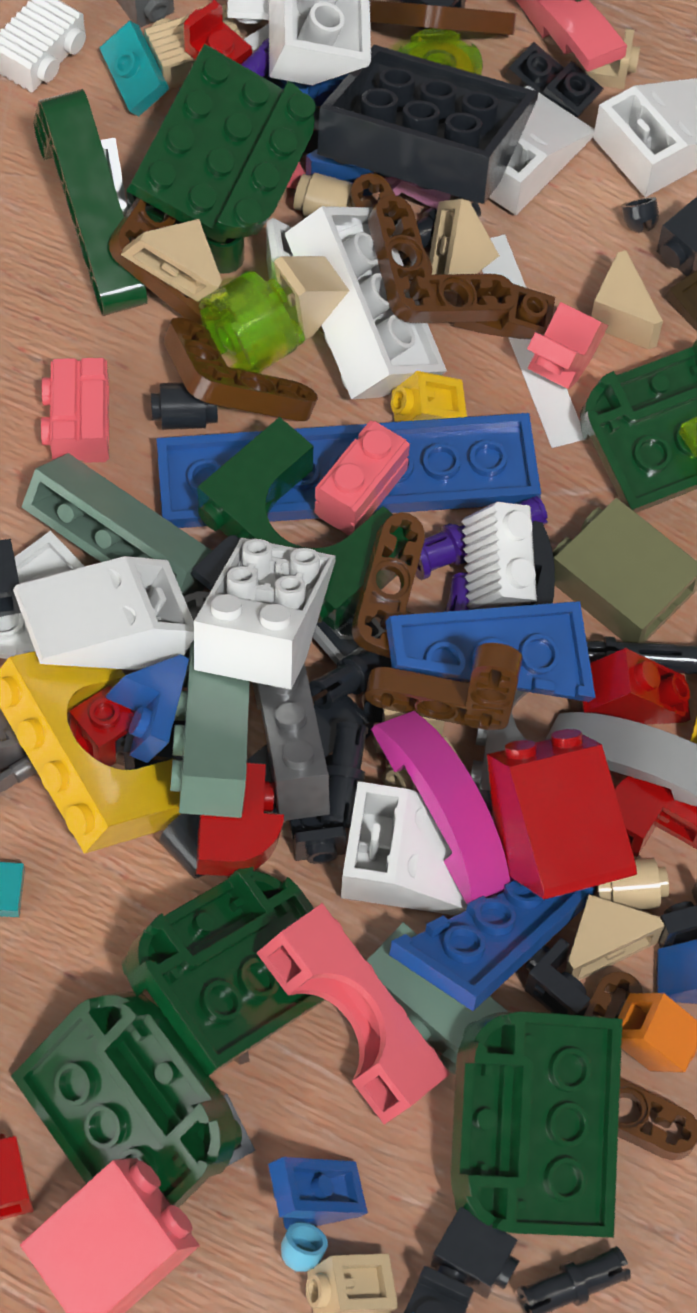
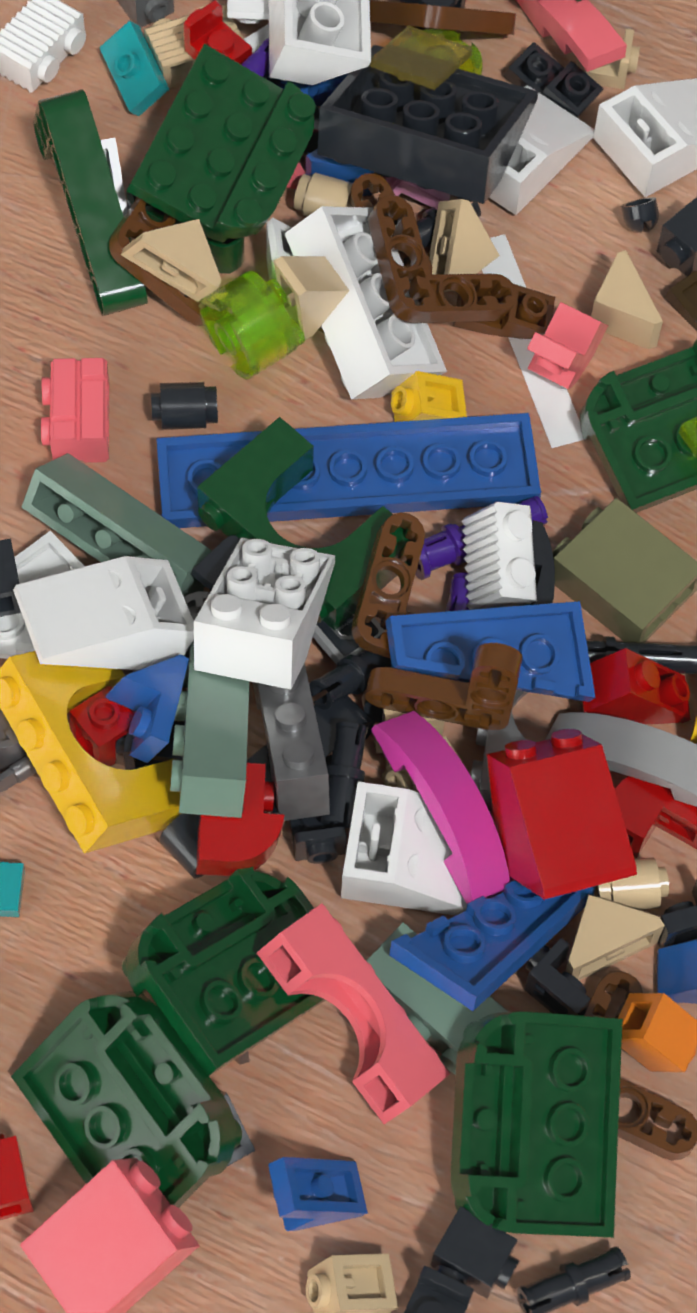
(215, 383): reddish brown beam -> none
(303, 1246): medium azure hinge -> none
(361, 478): coral brick -> none
(421, 57): none -> clear yellow piece

